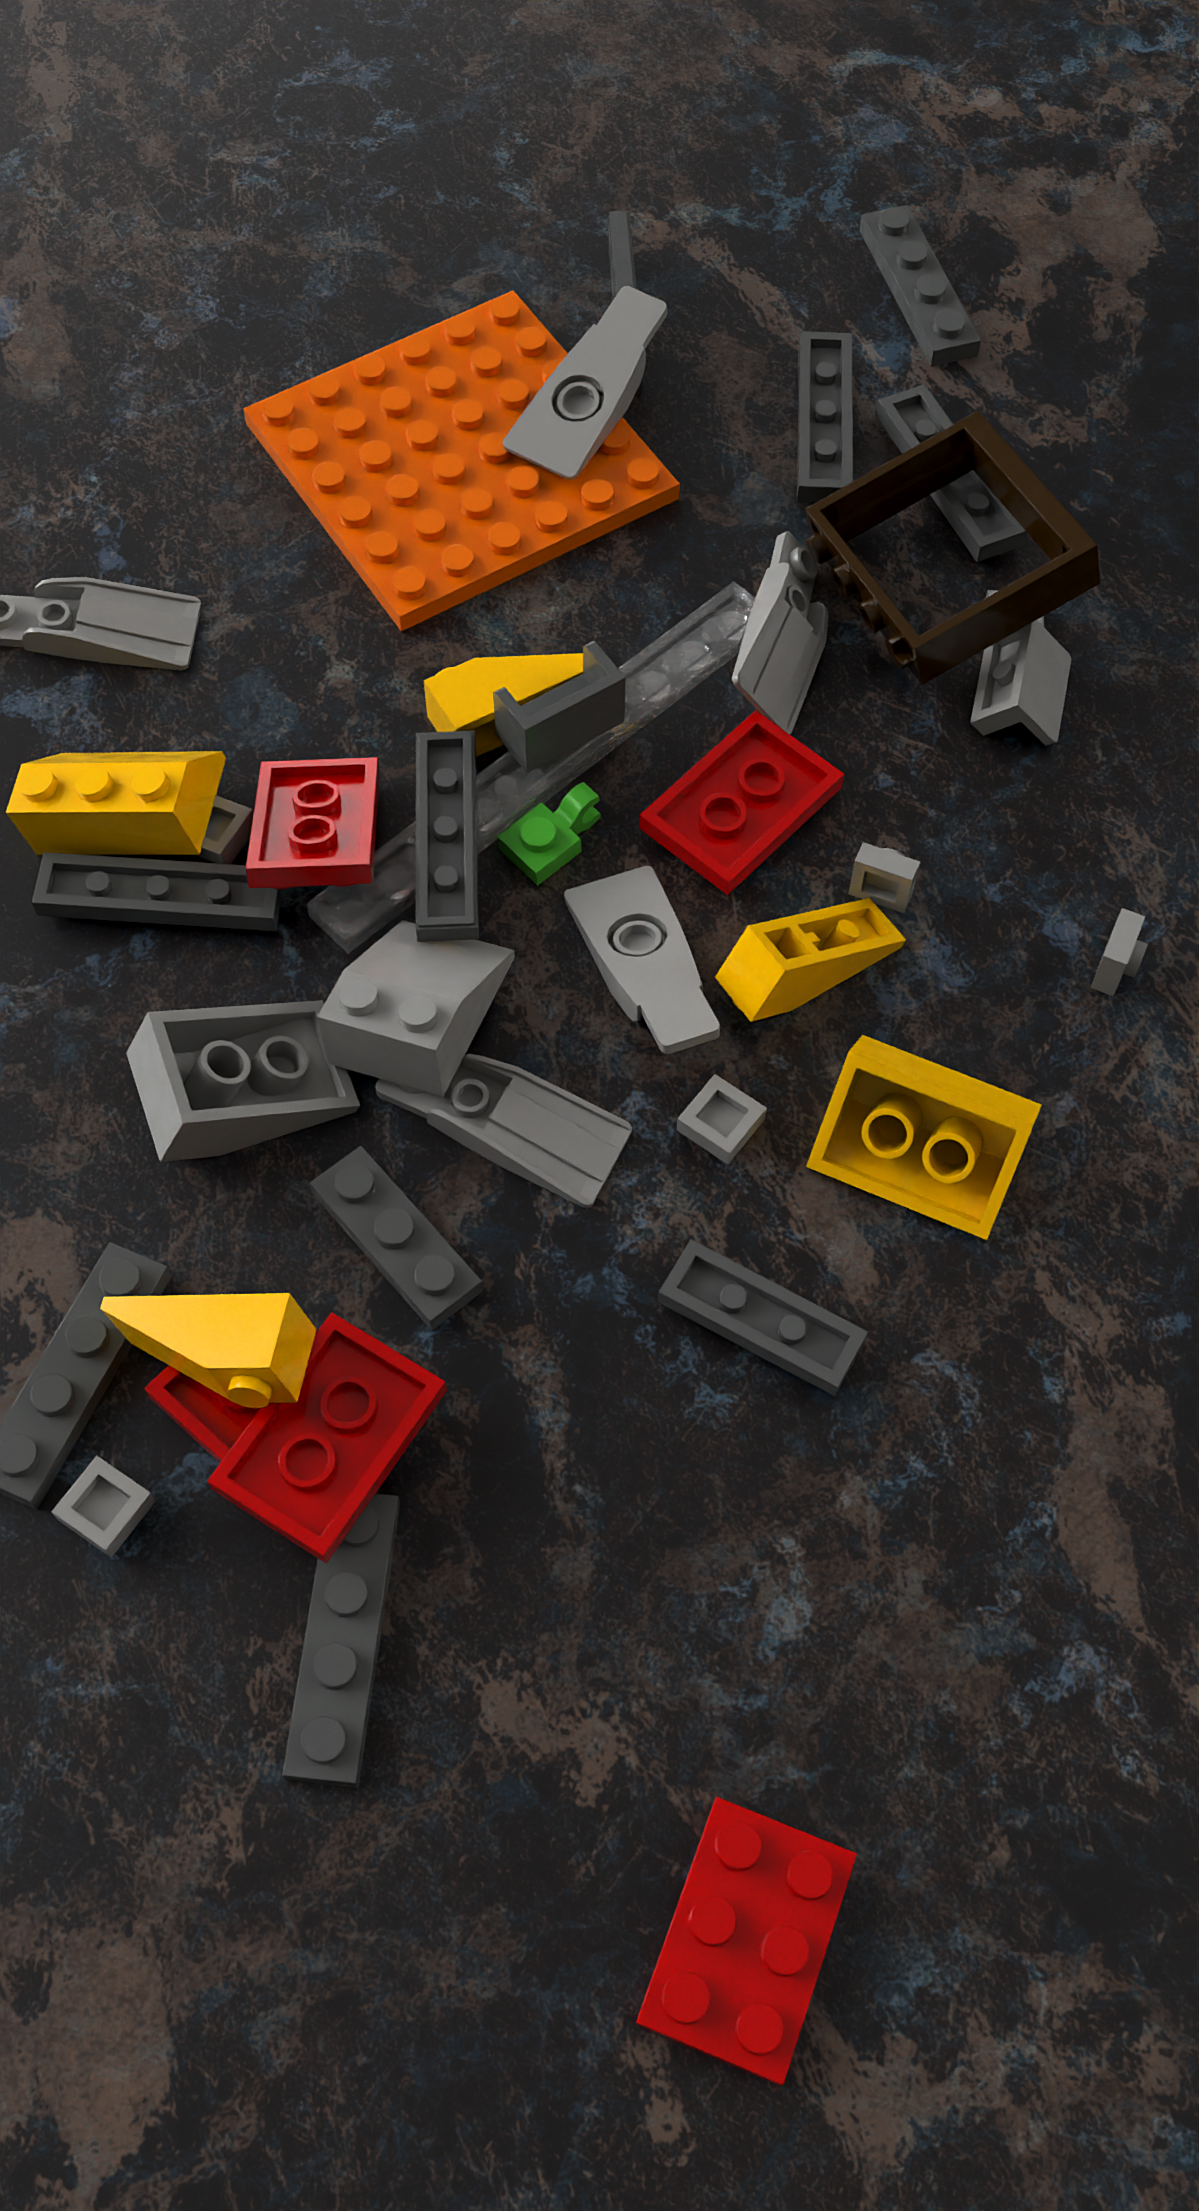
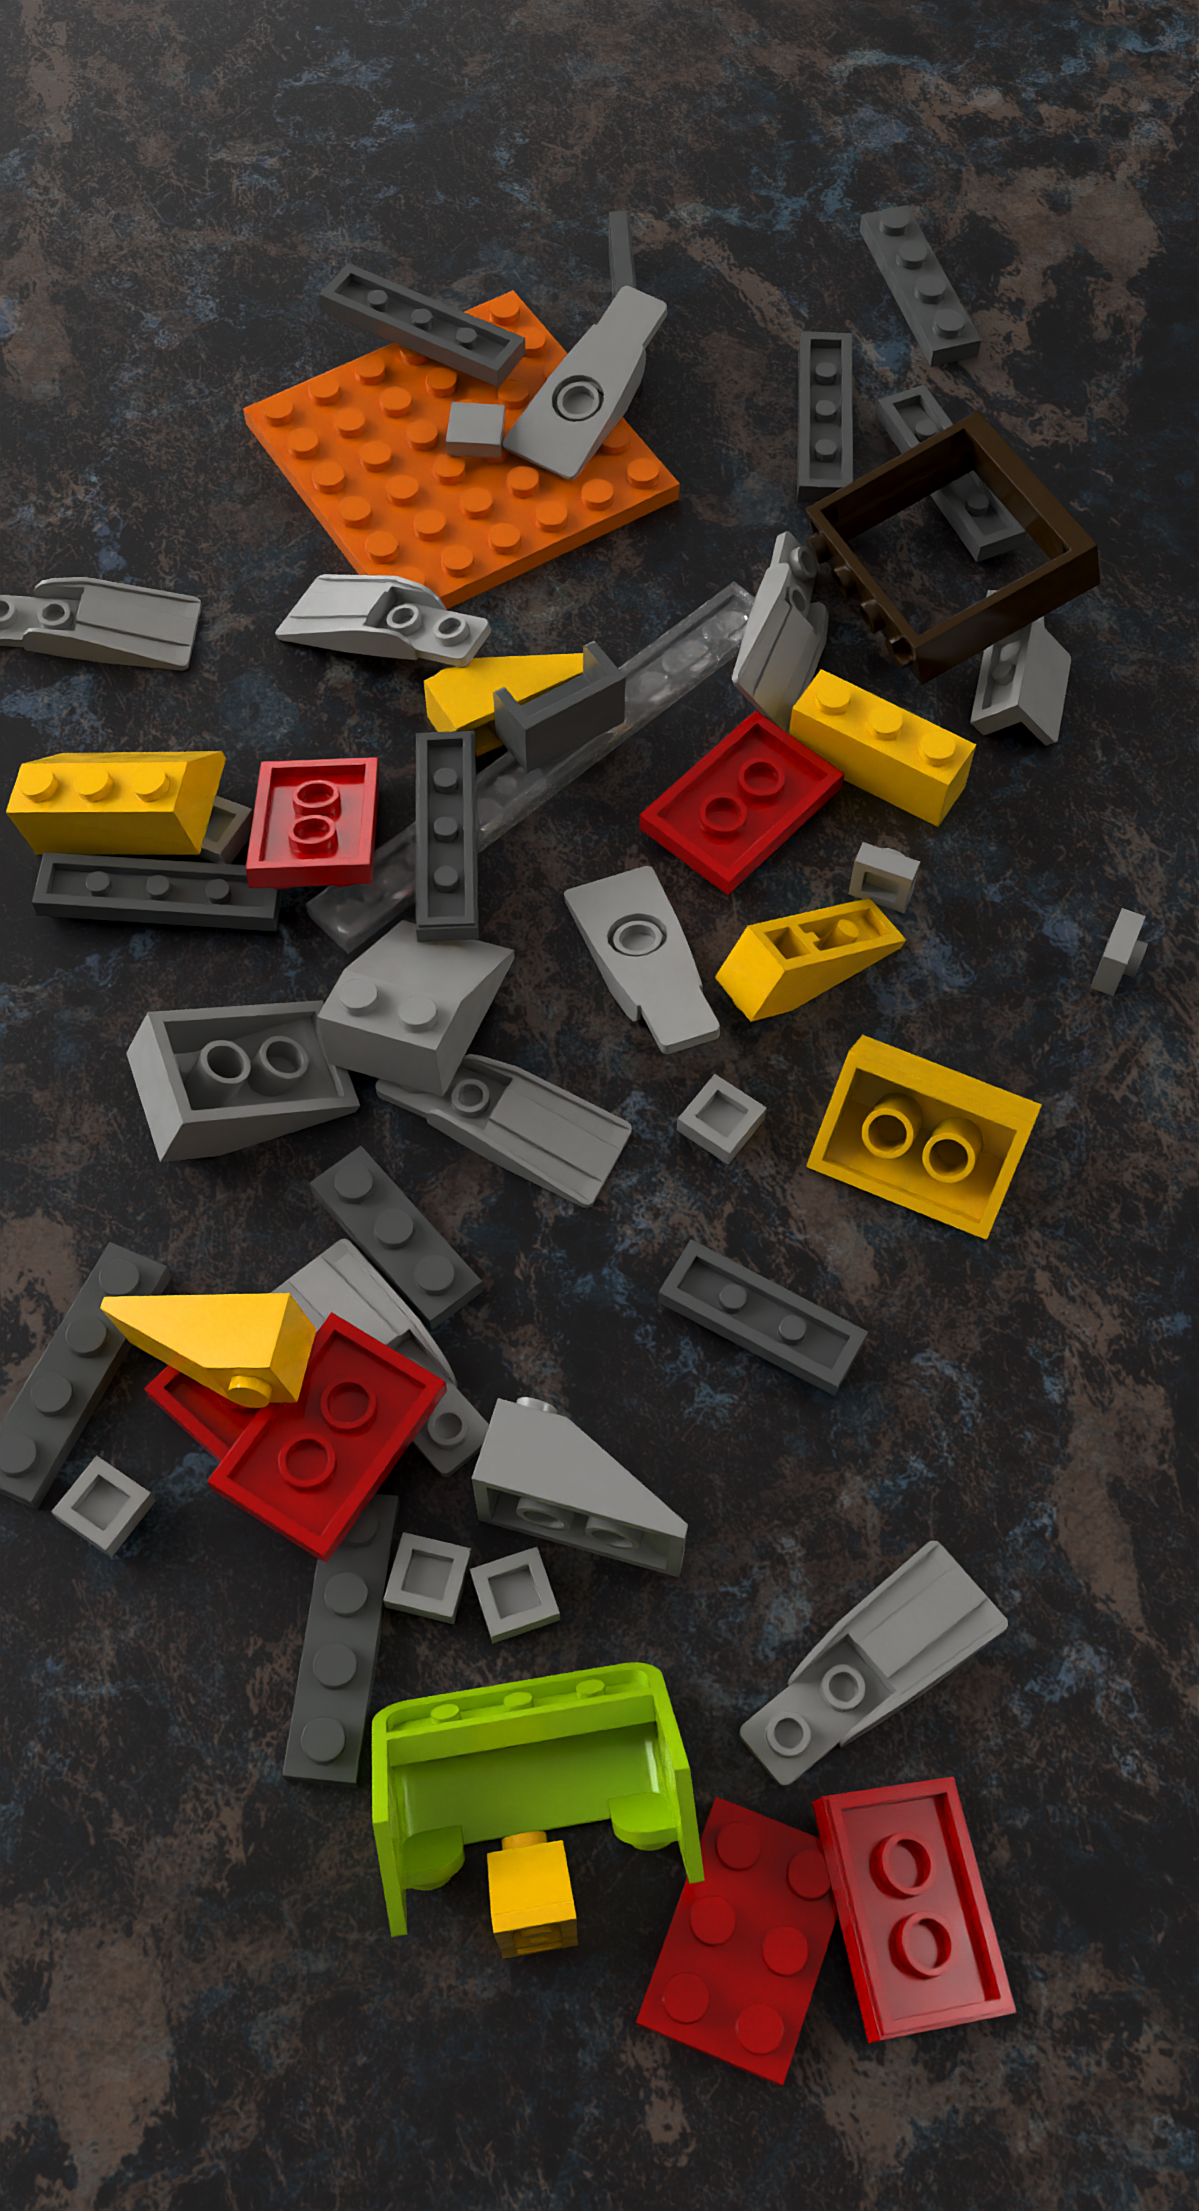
(352, 1289): none -> light grey piece
(383, 620): none -> light grey piece
(423, 324): none -> dark grey plate
(428, 1578): none -> light grey plate
(475, 430): none -> light grey tile
(515, 1594): none -> light grey plate
(527, 1762): none -> lime windscreen
(531, 1895): none -> yellow slope
(548, 840): bright green plate -> none
(561, 1486): none -> light grey slope
(875, 1663): none -> light grey piece
(883, 747): none -> yellow brick
(912, 1909): none -> red tile

